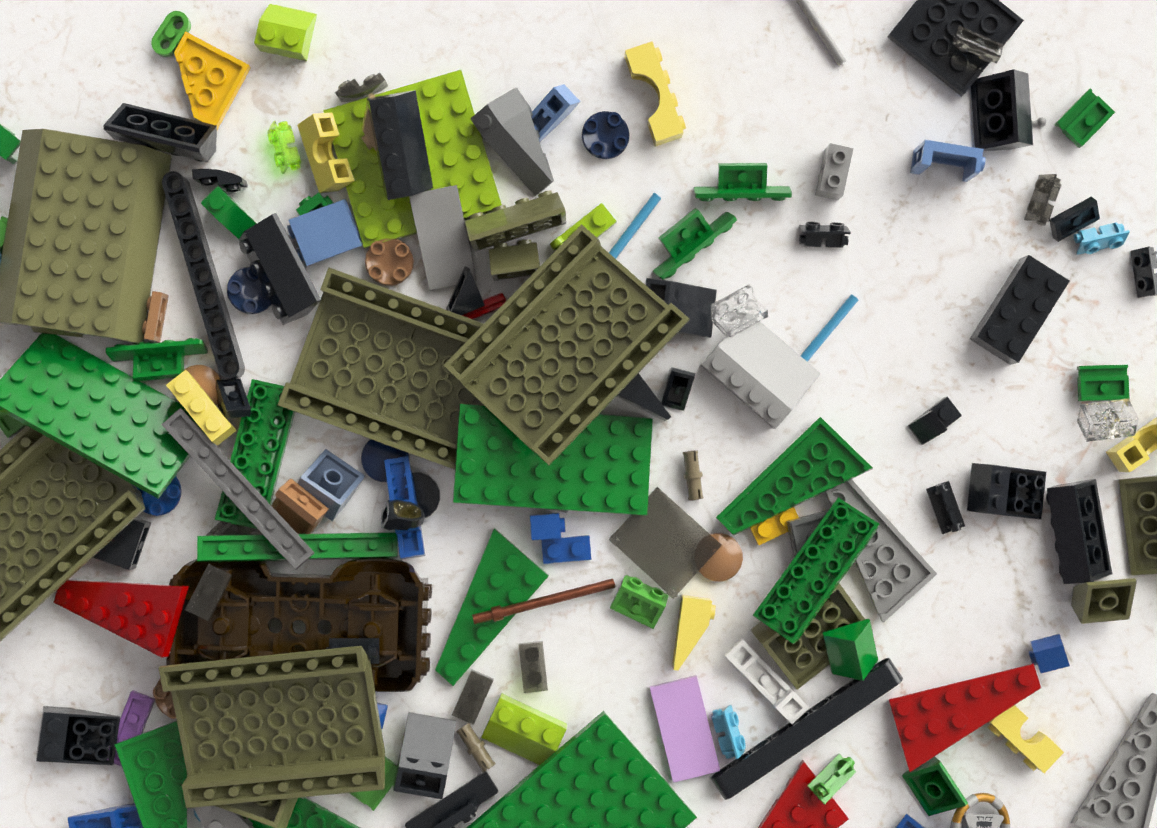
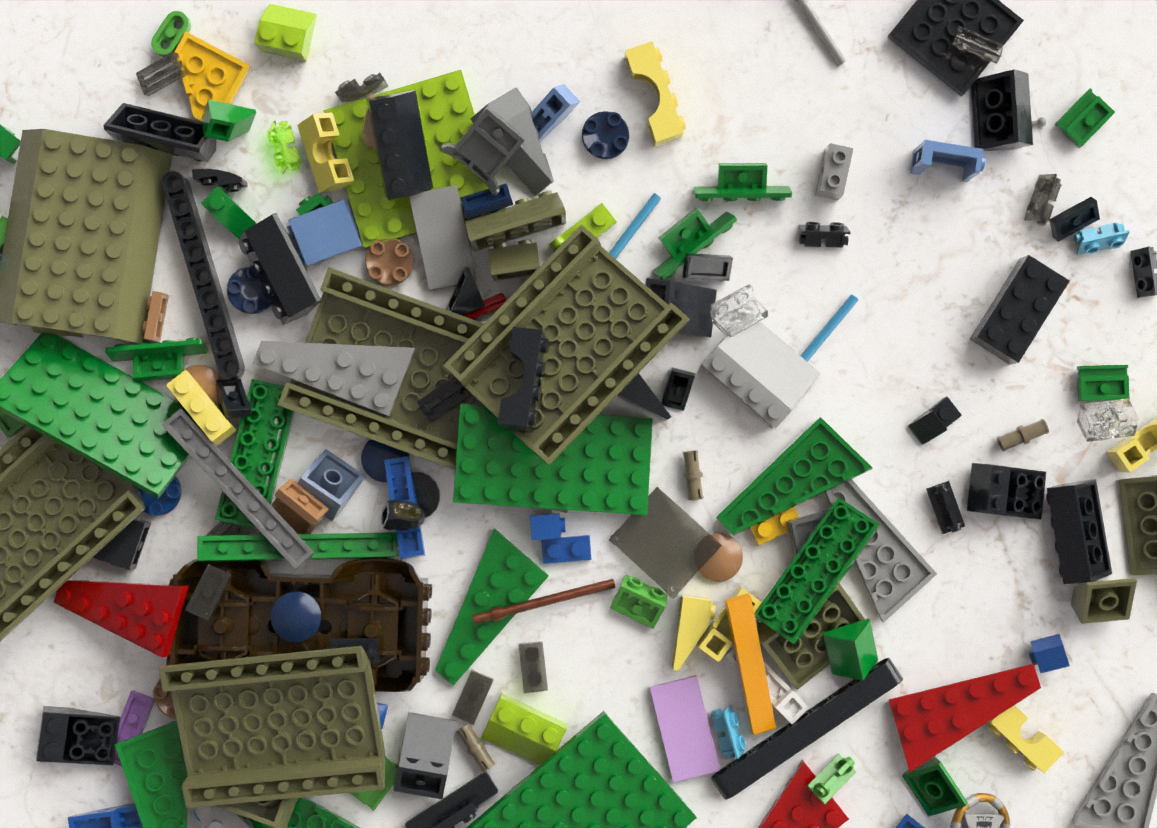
(172, 57): none -> clear smoke tile
(226, 120): none -> green slope
(296, 616): none -> dark blue dish
(353, 372): none -> light grey wing
(443, 399): none -> black hinge
(485, 202): none -> dark blue tile
(486, 147): none -> dark grey piece
(518, 410): none -> black arch
(707, 267): none -> tile
(718, 636): none -> light yellow arch
(750, 664): none -> light orange tile
(1023, 435): none -> dark tan pin

